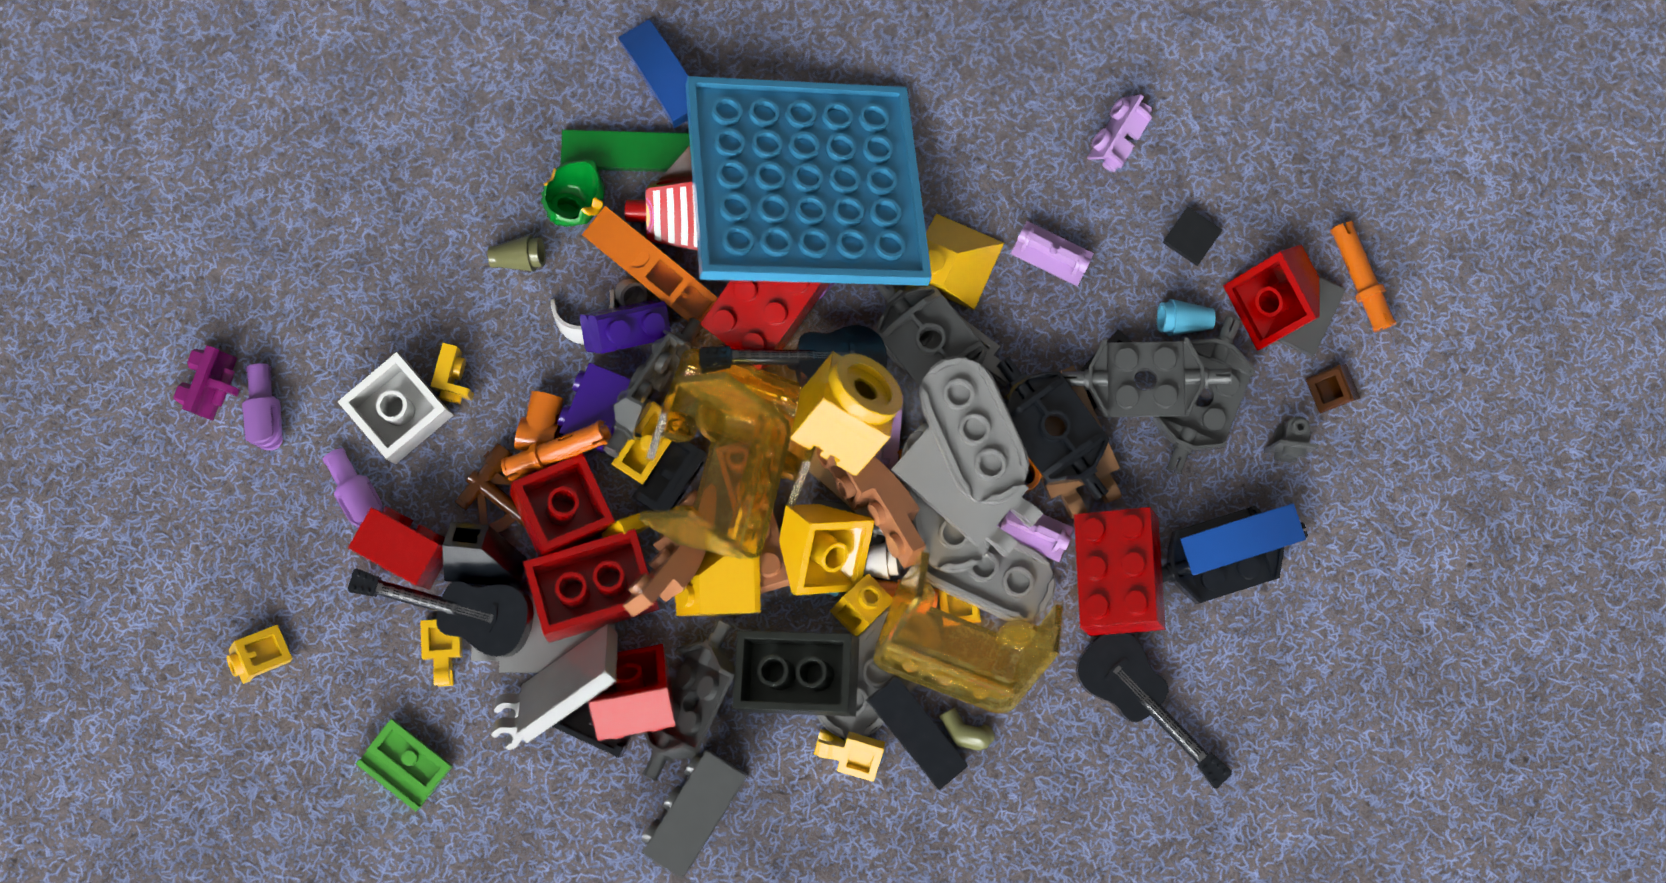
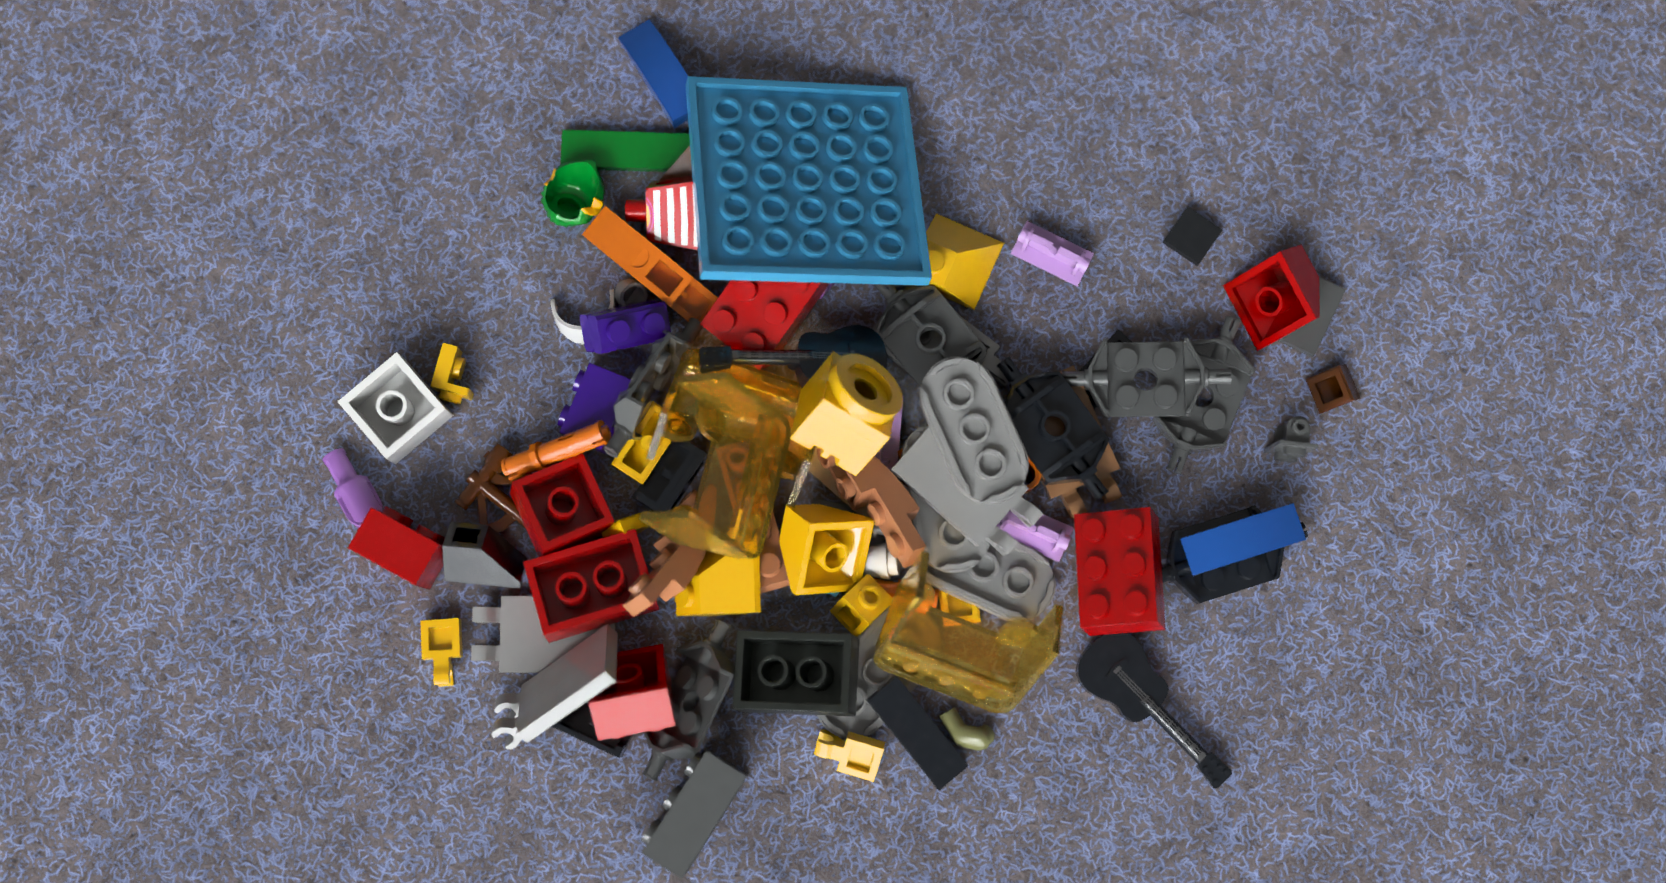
(209, 384): magenta hips -> none
(258, 653): yellow bracket -> none
(262, 409): medium lavender arm -> none
(404, 764): bright green plate -> none
(488, 617): black piece -> none
(519, 254): olive cone -> none
(540, 420): orange piece -> none
(1128, 117): lavender hinge -> none
(1183, 317): medium azure cone -> none
(1368, 289): orange pin -> none

